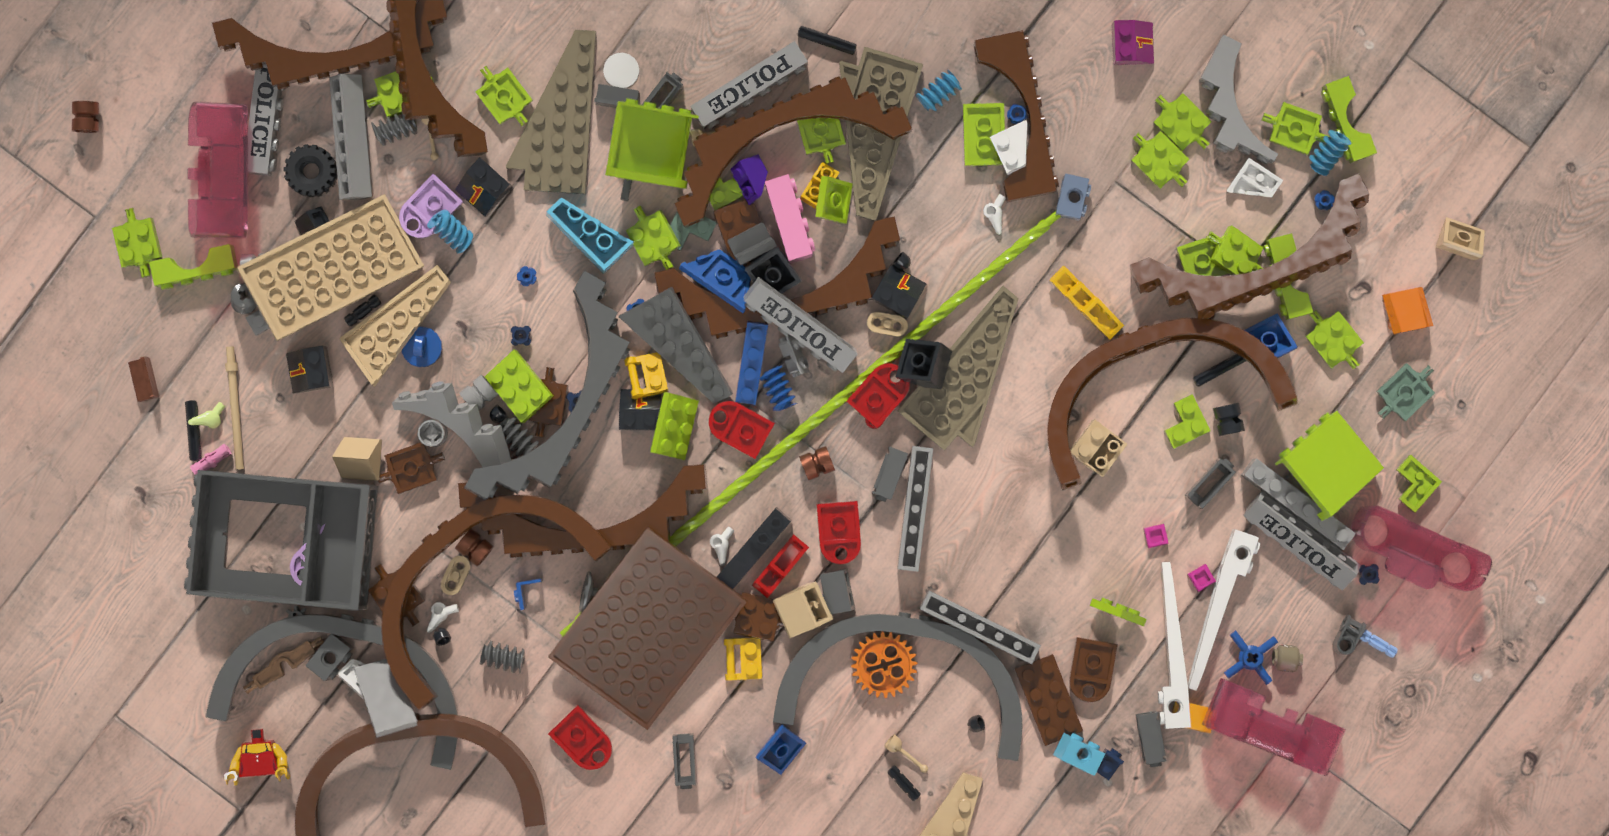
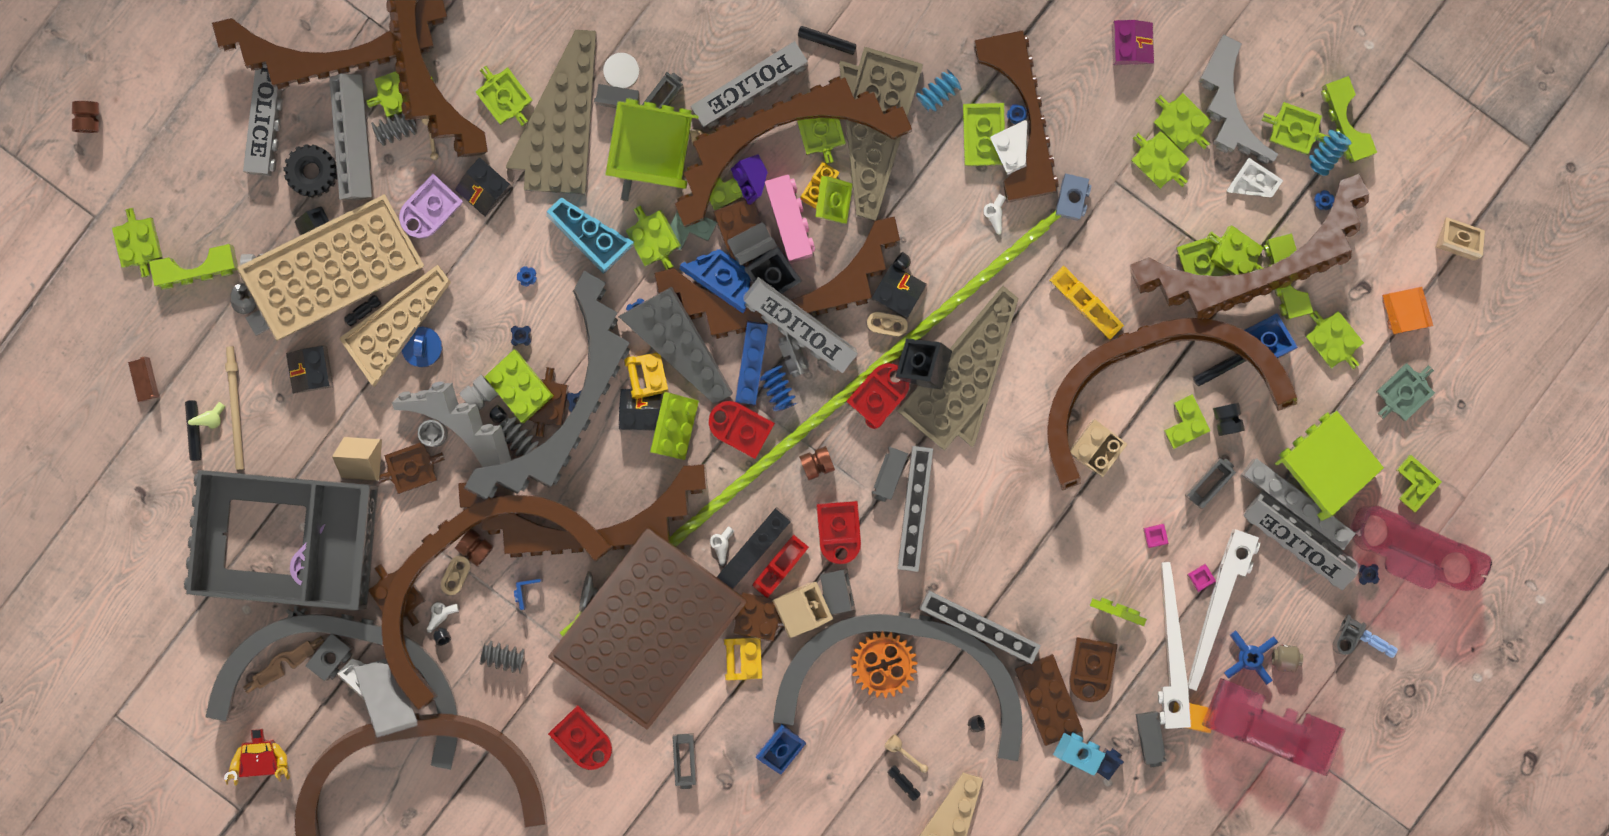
(211, 459): bright pink pin -> none
(221, 170): clear pink piece -> none
(451, 229): dark azure piece -> none

